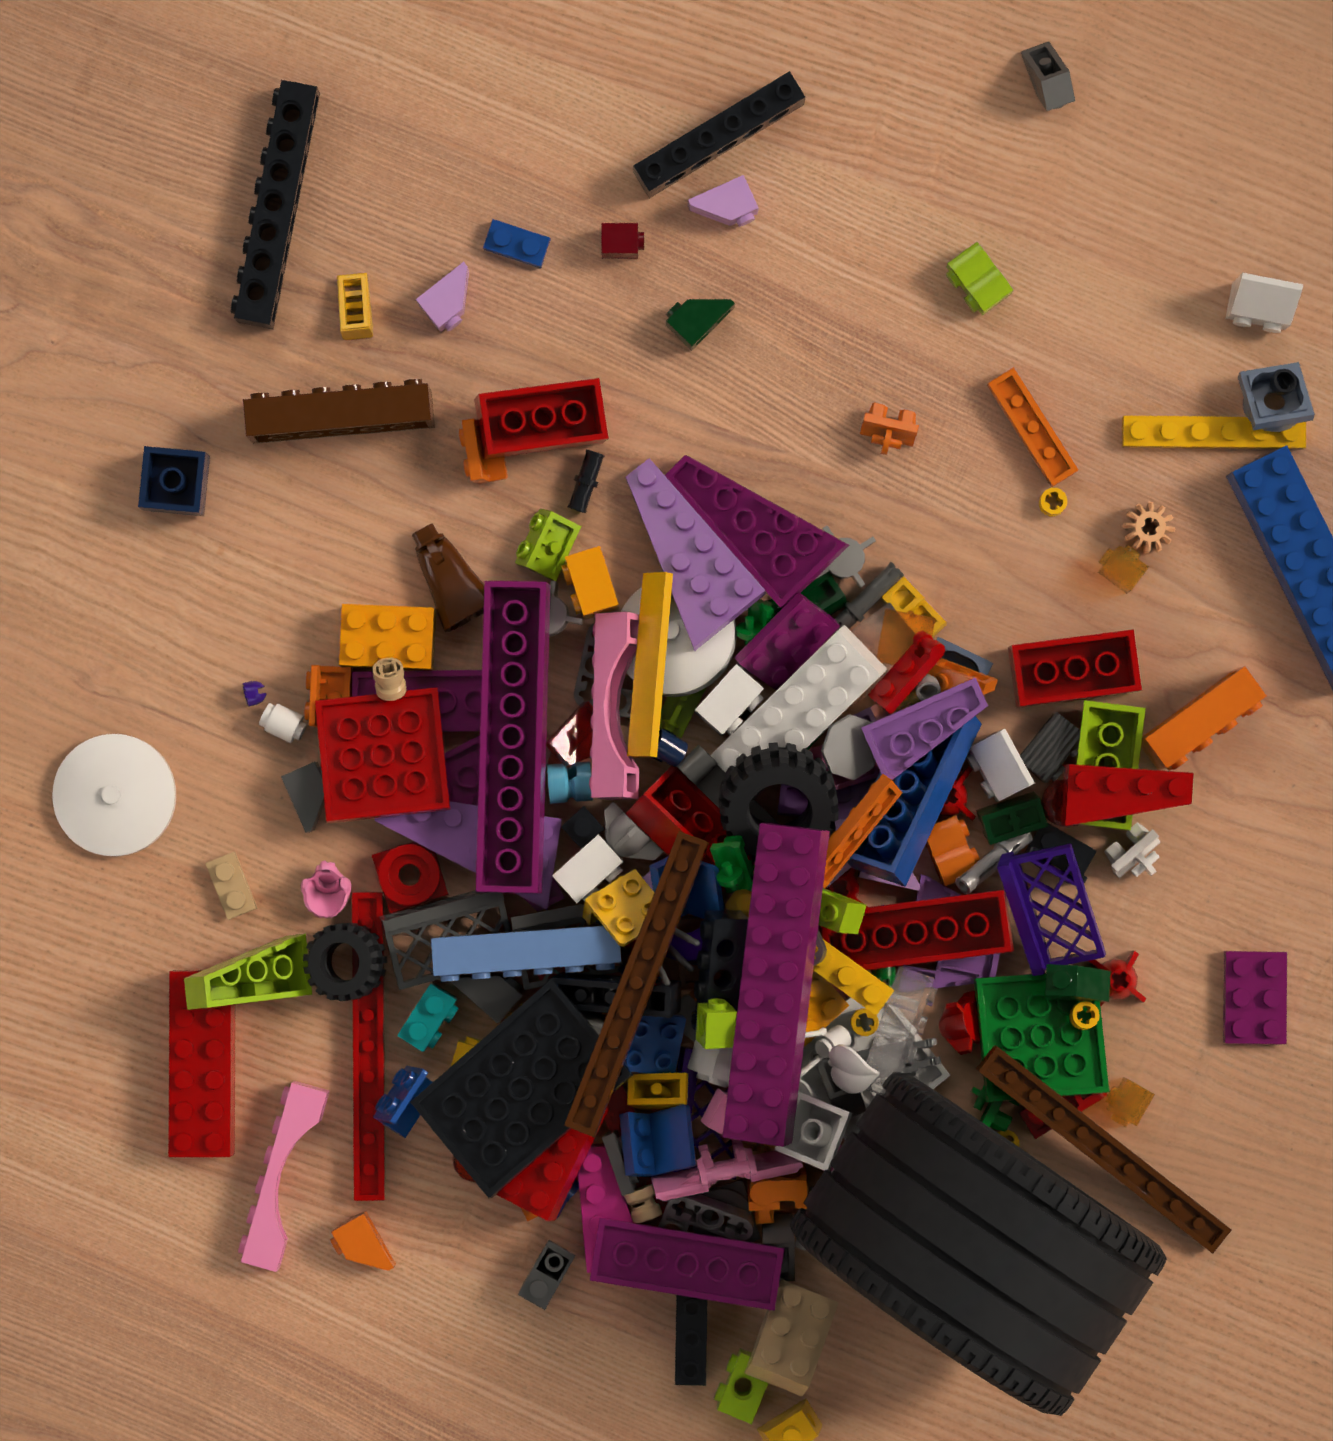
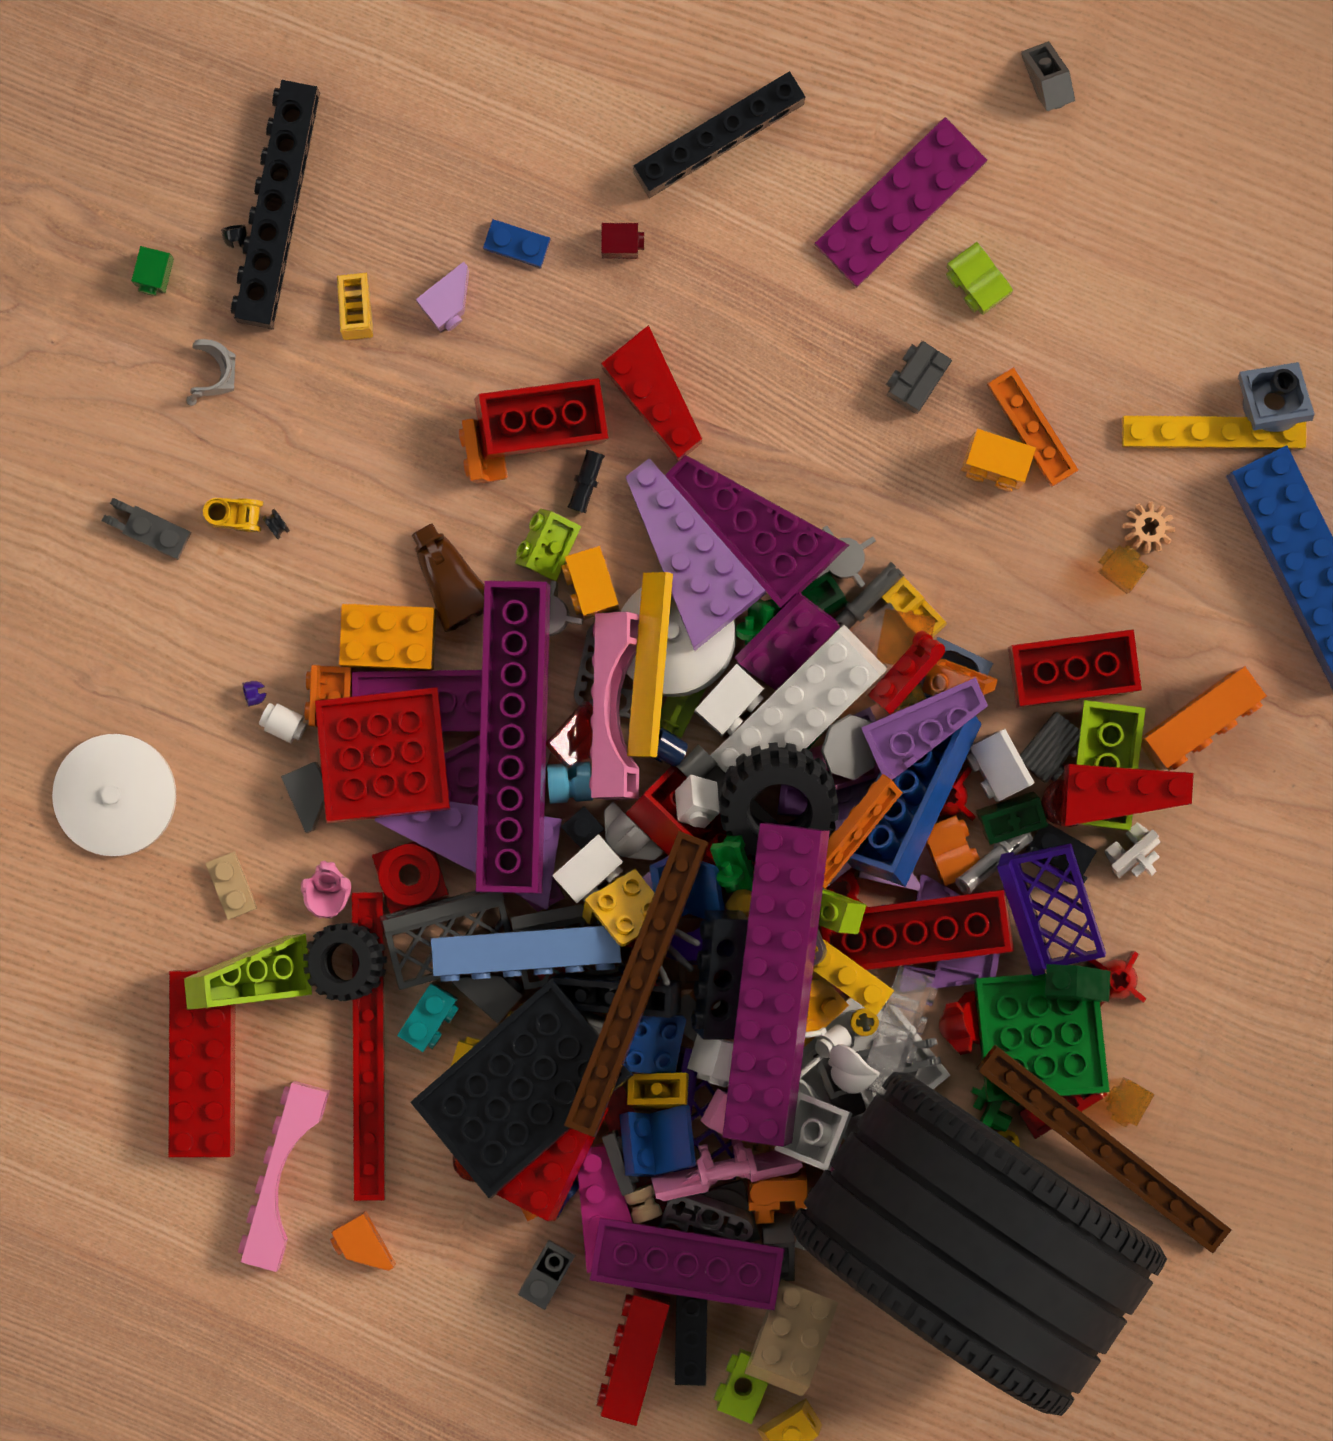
(150, 529): none -> dark grey hinge
(152, 271): none -> green brick
(174, 481): dark blue brick -> none
(226, 361): none -> light grey helmet
(234, 233): none -> black hinge
(236, 514): none -> yellow piece
(276, 524): none -> black bush
(338, 412): reddish brown brick -> none
(389, 679): tan wheel -> none
(395, 1108): blue bracket -> none
(634, 1359): none -> red brick
(649, 386): none -> red wedge
(697, 318): dark green slope -> none
(697, 801): none -> white brick
(715, 1024): lime brick -> none
(727, 203): lavender slope -> none
(885, 973): green hinge -> none
(889, 431): orange hips -> none
(900, 202): none -> magenta plate
(918, 377): none -> dark grey brick
(930, 687): light grey hinge -> none
(997, 460): none -> light orange brick
(1045, 507): yellow bush -> none
(1090, 1022): yellow bush -> none
(1255, 997): magenta plate -> none
(1263, 302): white slope -> none

